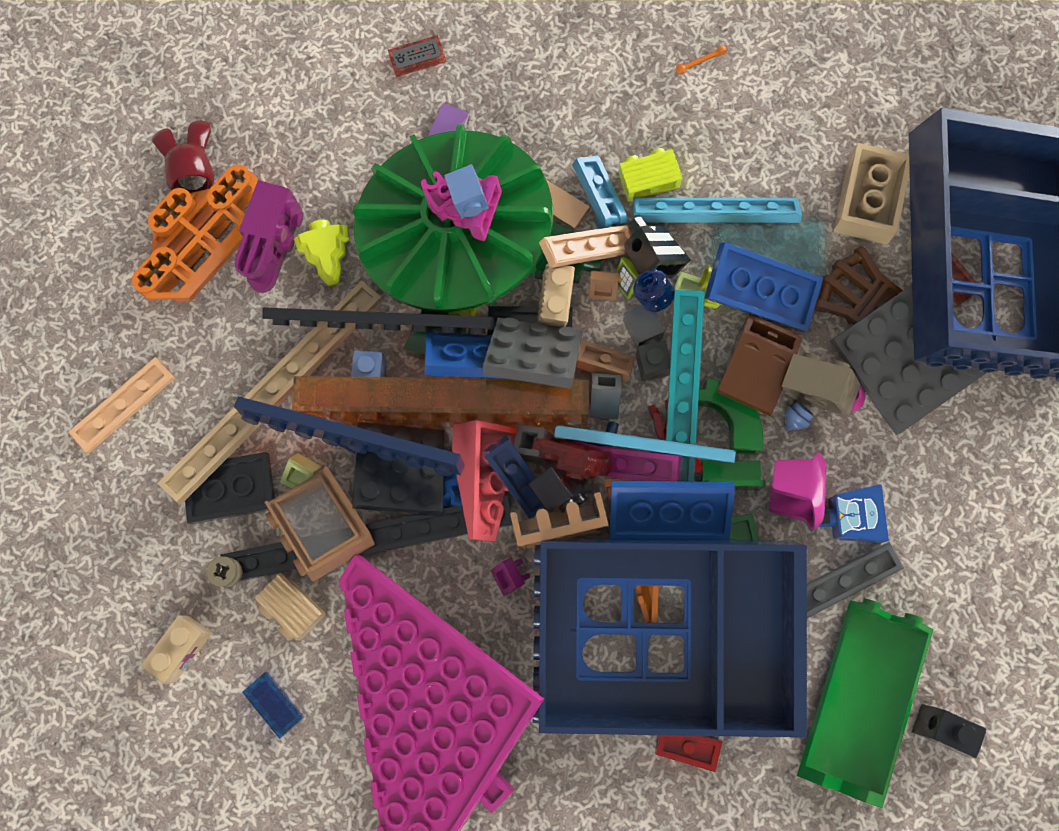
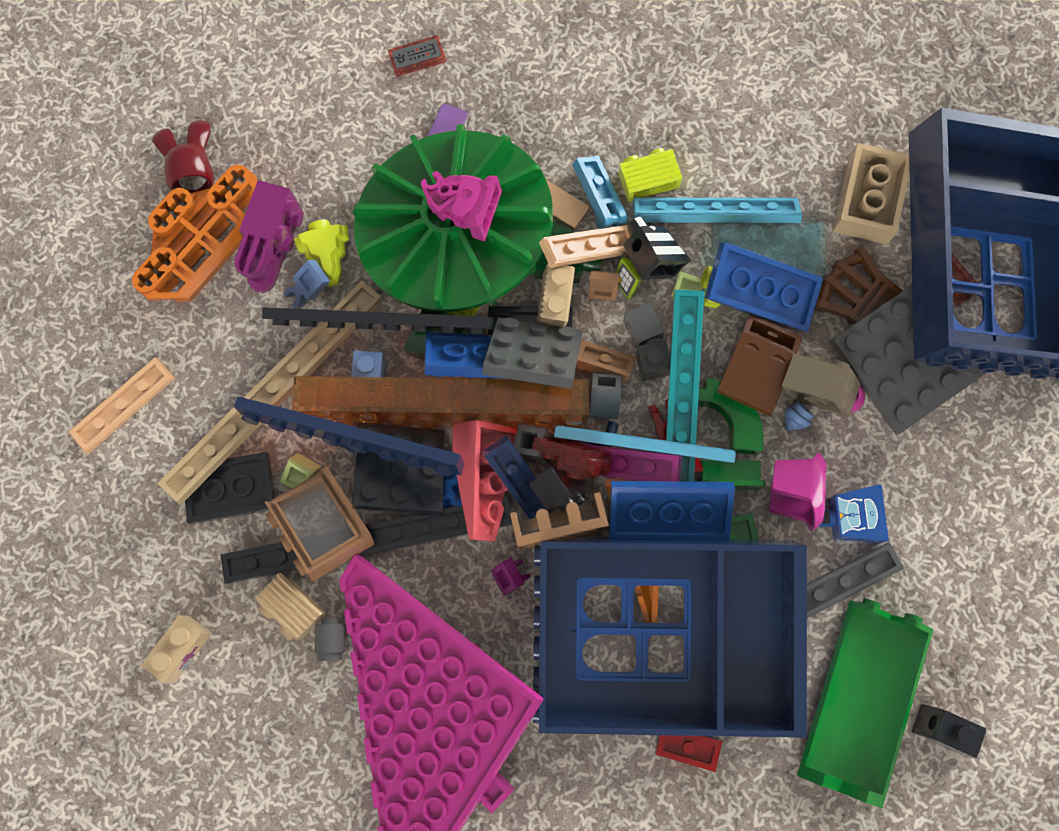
(230, 573): dark tan wheel -> none
(273, 704): clear blue tile -> none
(309, 283): none -> medium blue plate
(329, 639): none -> dark grey brick
(466, 192): medium blue brick -> none
(653, 290): clear blue head -> none
(681, 68): orange hinge -> none

